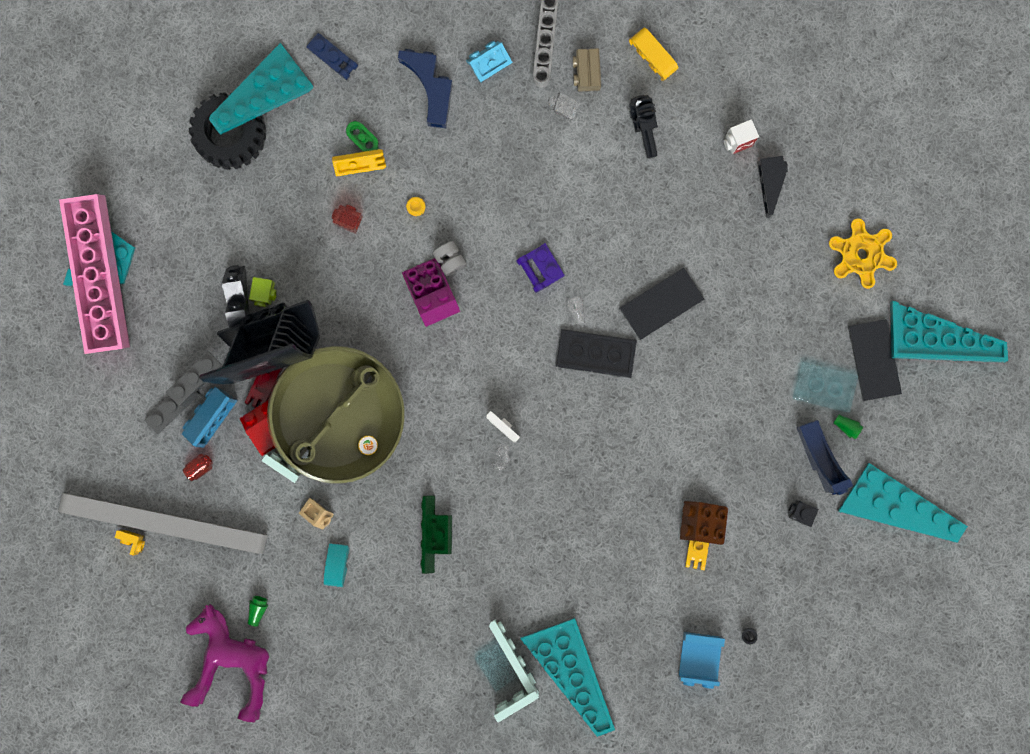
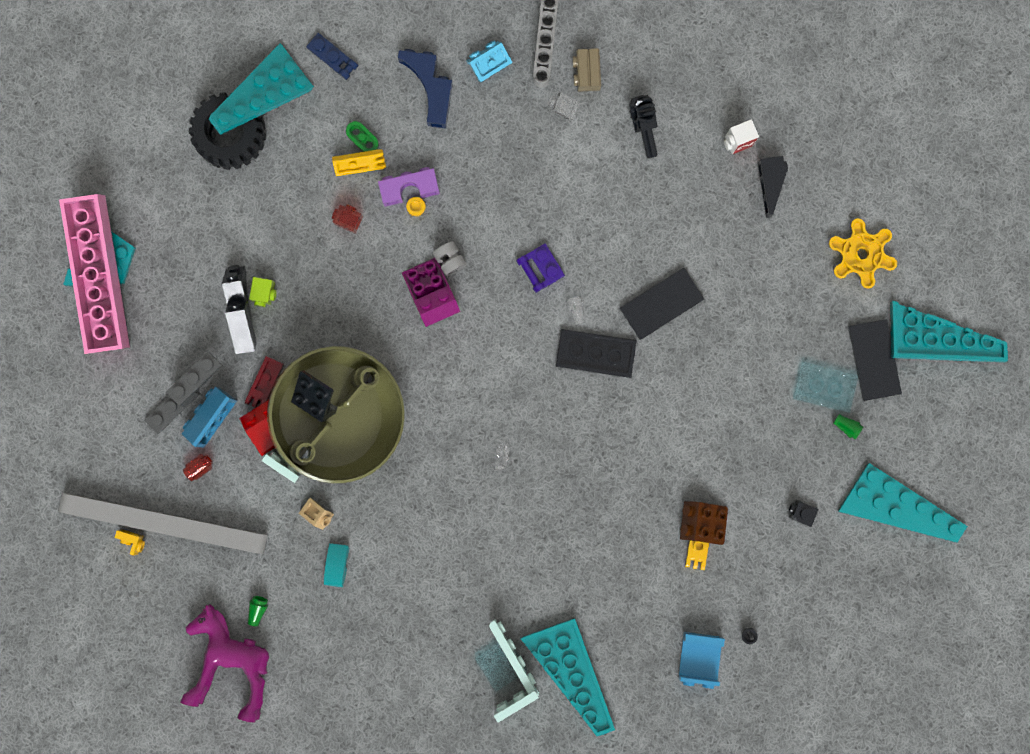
(267, 342): black panel -> none
(313, 397): none -> black bracket
(367, 445): tile -> none
(392, 188): none -> medium lavender arch
(435, 534): dark green bracket -> none
(504, 426): white plate -> none
(654, 53): yellow beam -> none
(823, 460): dark blue arch -> none

